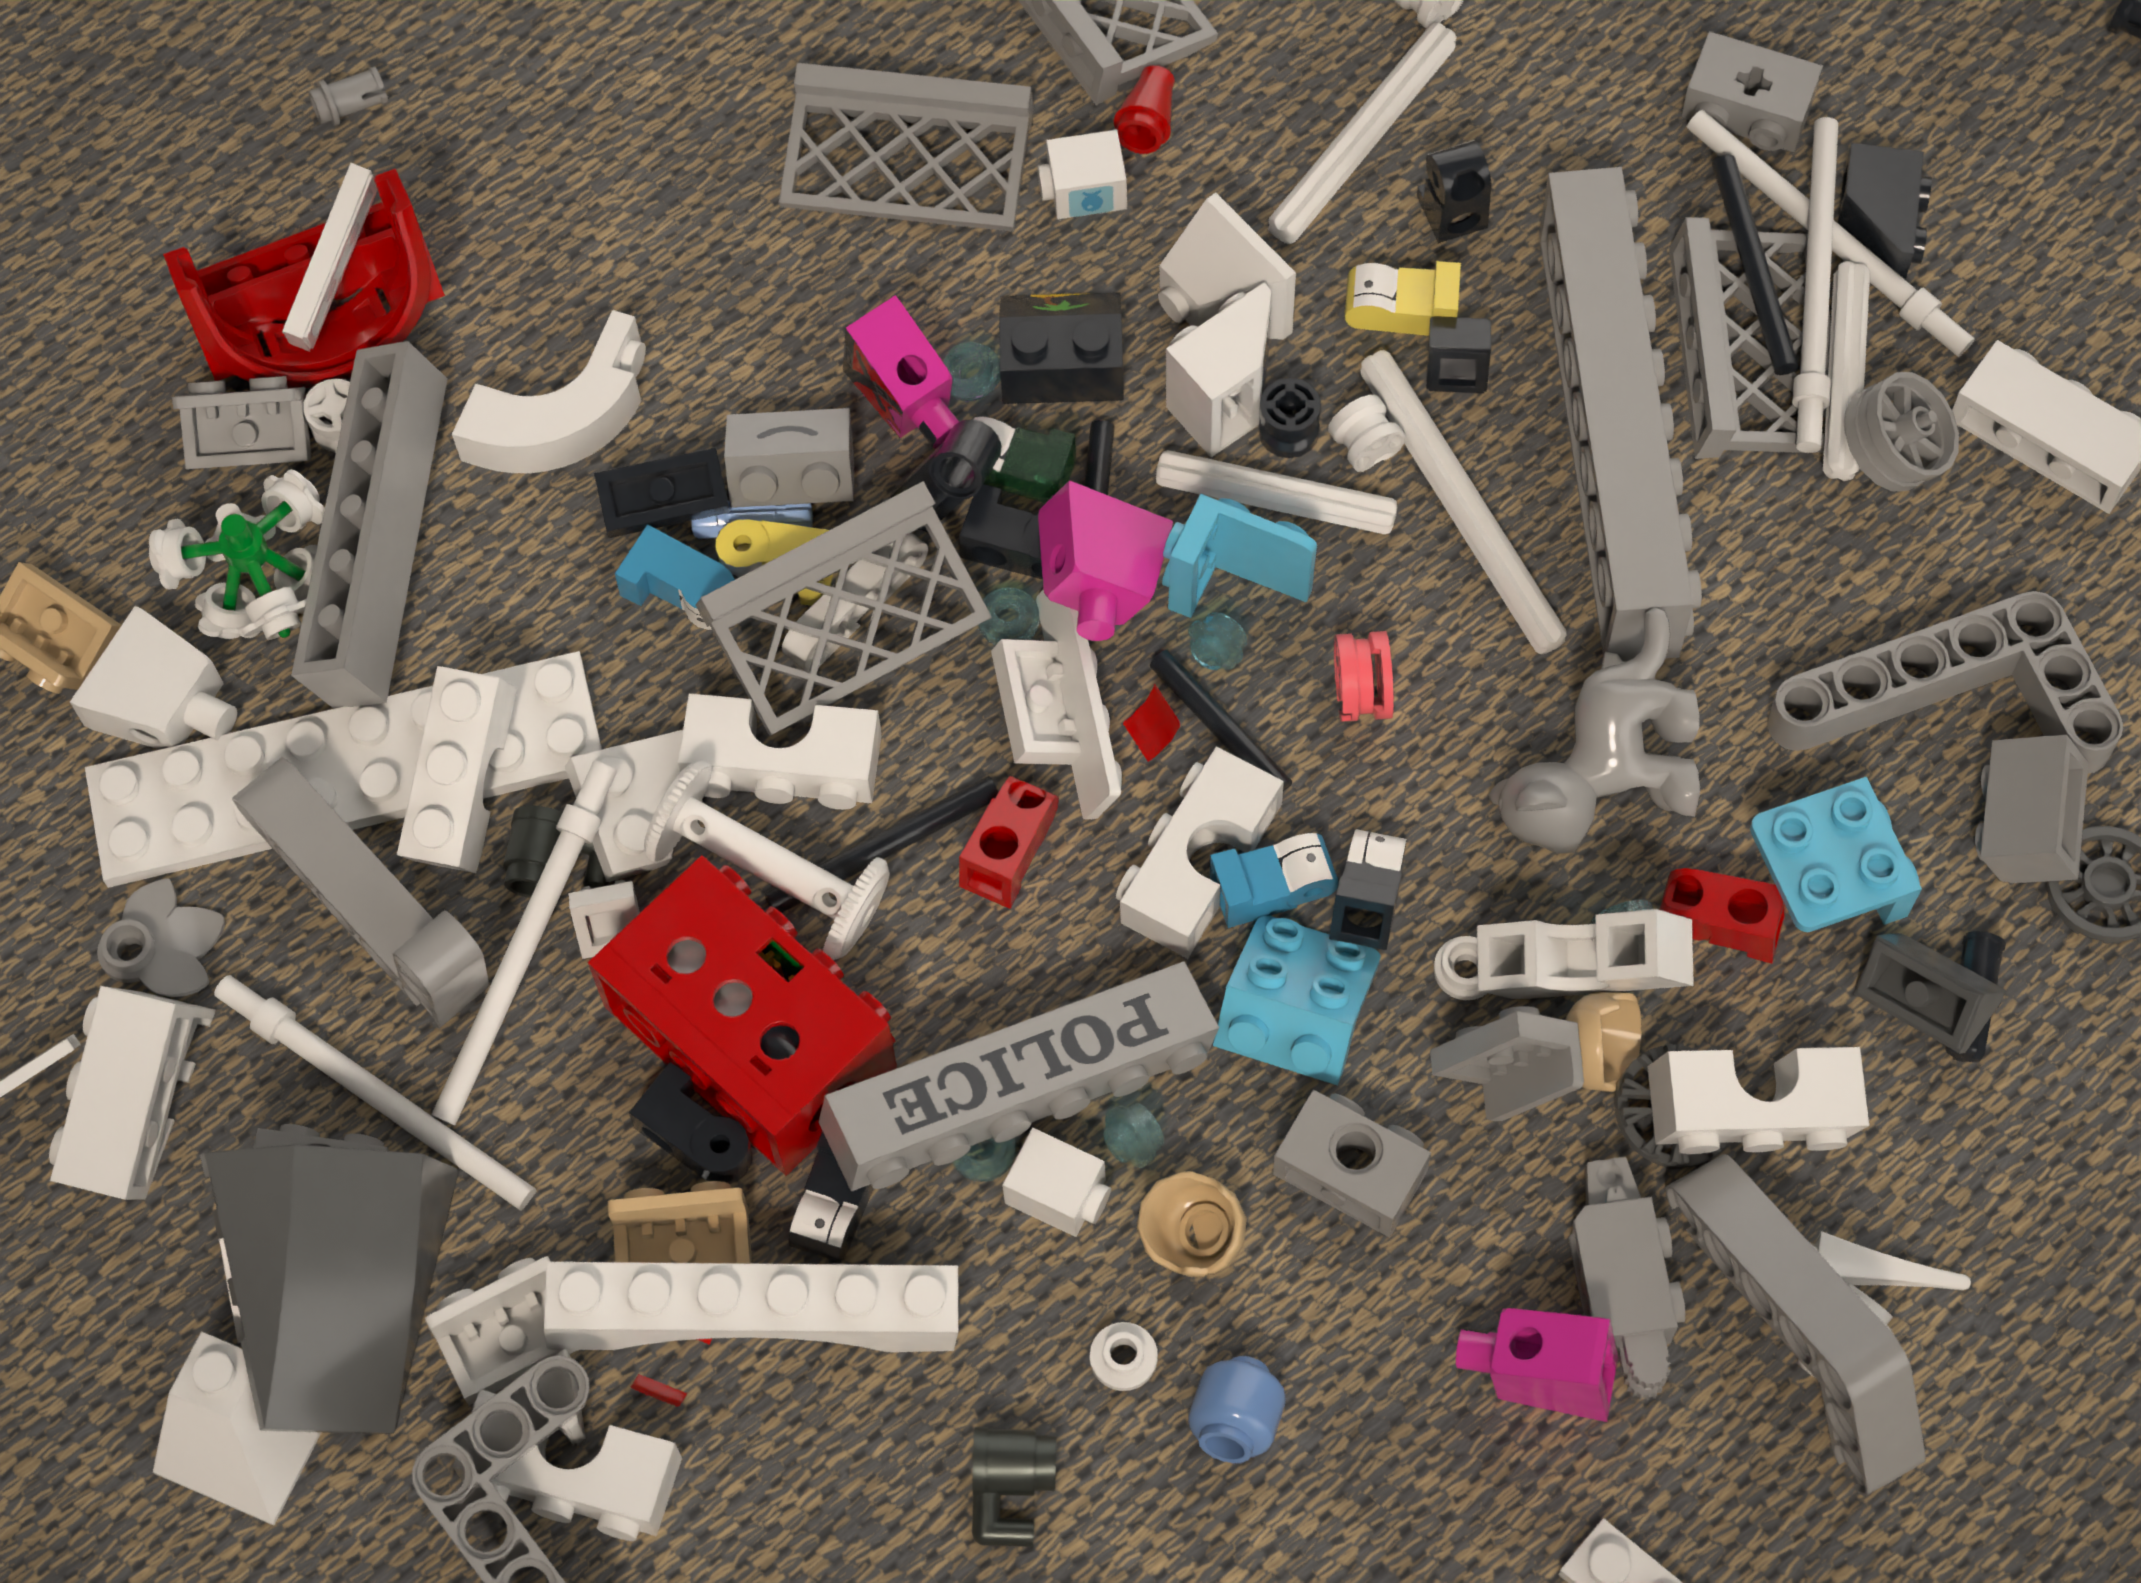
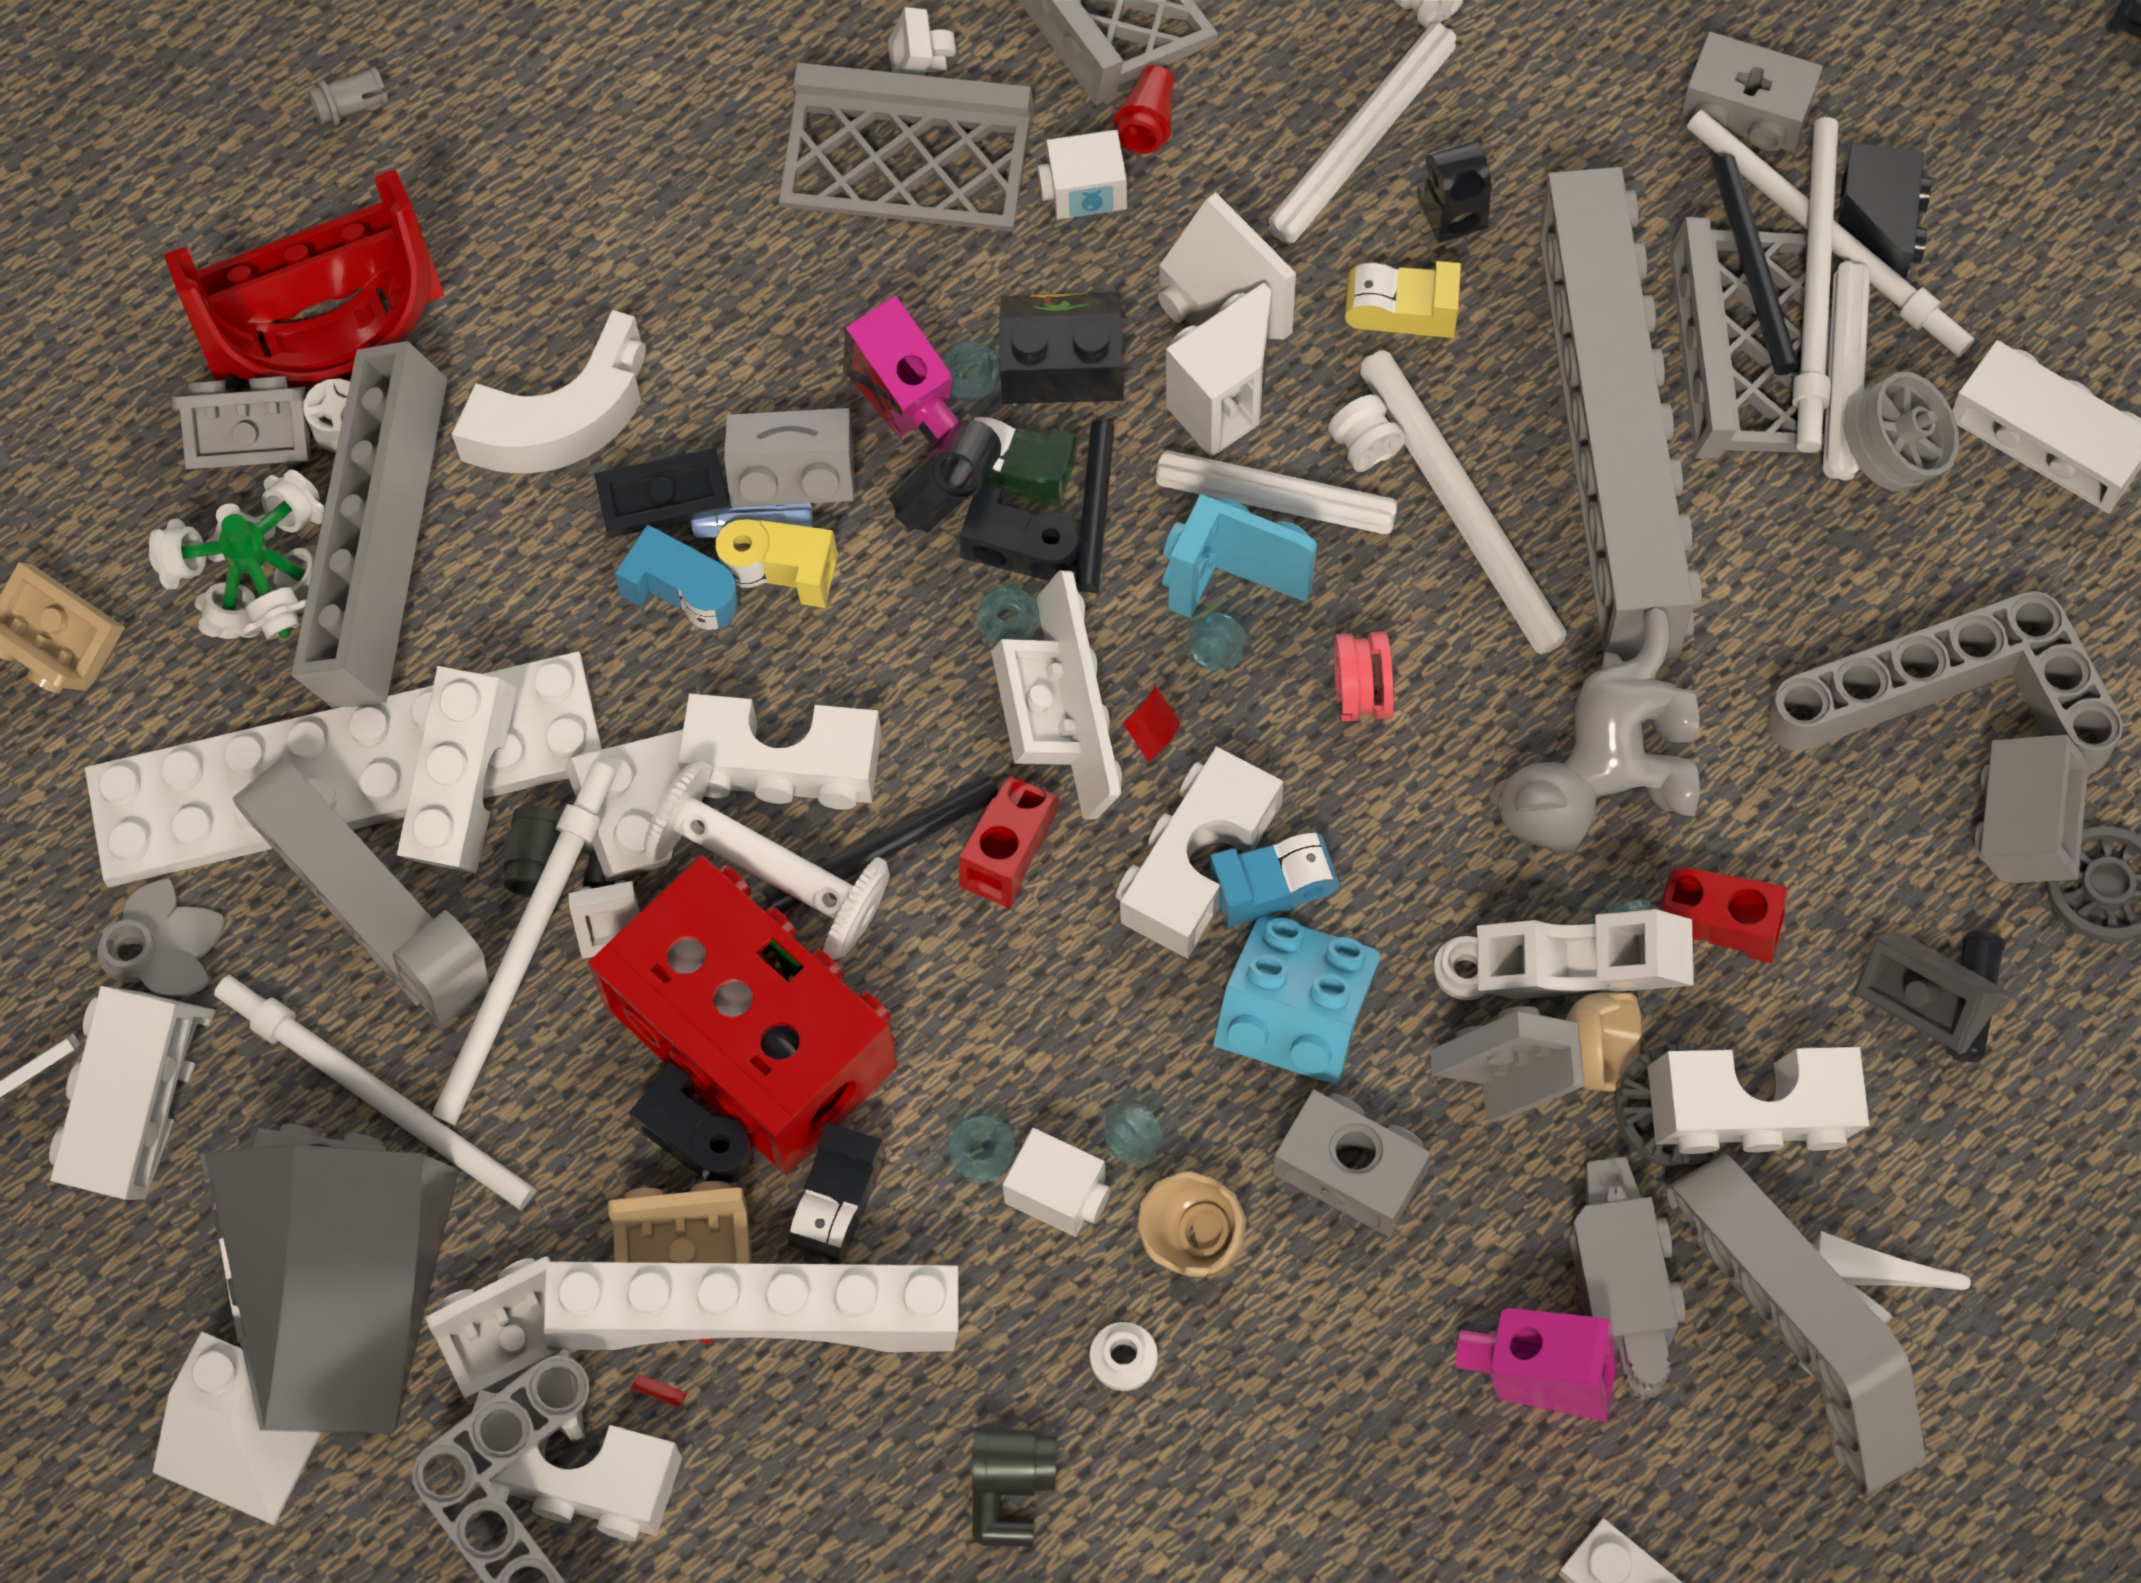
(153, 688): white torso -> none
(330, 258): white tile -> none
(815, 561): light grey fence -> none
(861, 579): white beam -> none
(917, 49): none -> white tile
(1017, 1077): light grey brick -> none
(1100, 557): dark pink torso -> none
(1214, 715): black bar -> none
(1236, 1409): medium blue head -> none
(1287, 432): black wheel -> none
(1371, 884): black leg -> none
(1458, 354): black slope -> none
(1836, 857): medium azure bracket -> none

